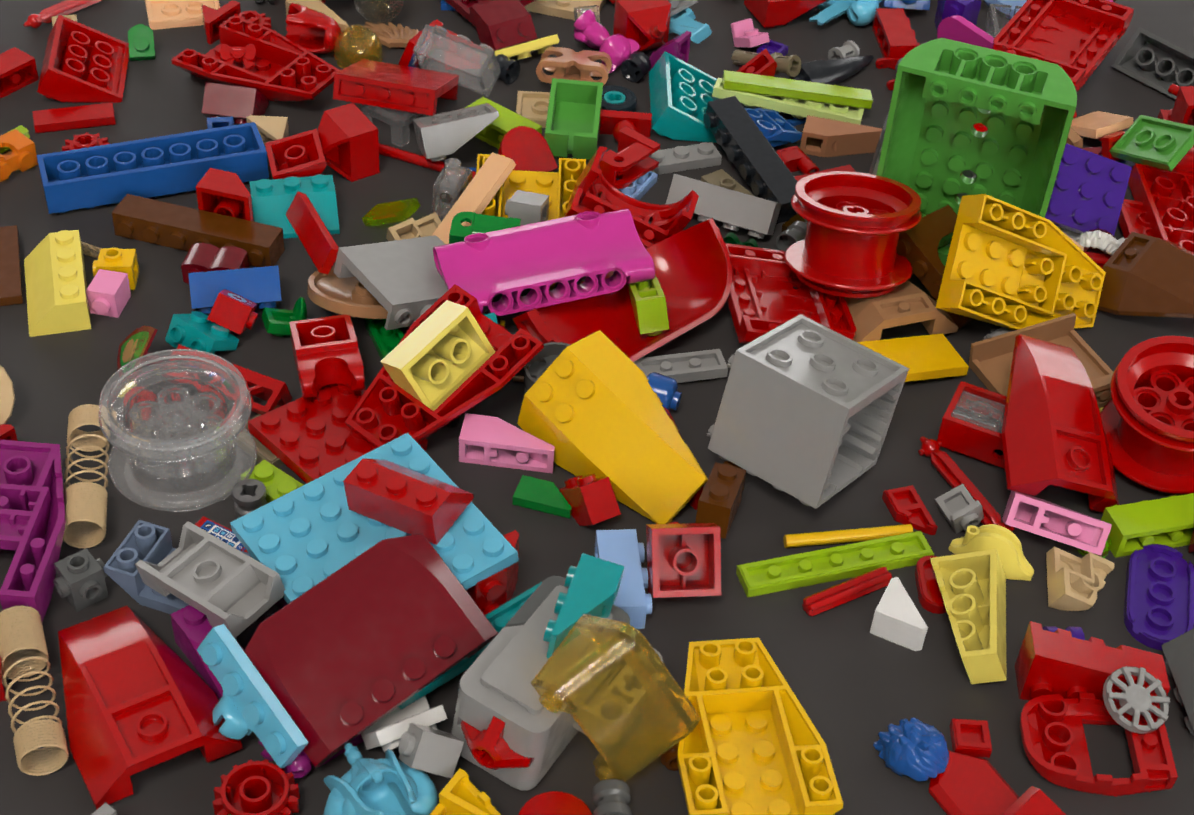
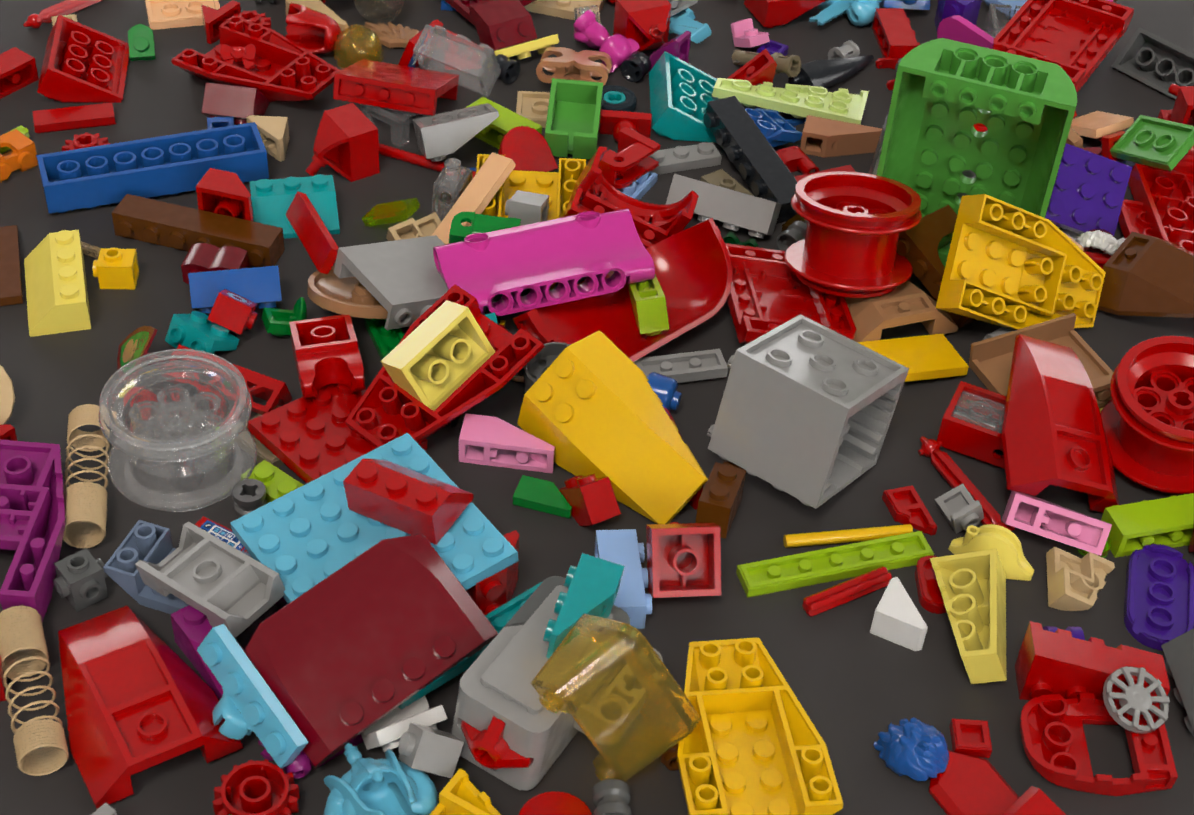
(108, 293): bright pink brick -> none
(296, 155): red slope -> none
(797, 89): lime tile -> none

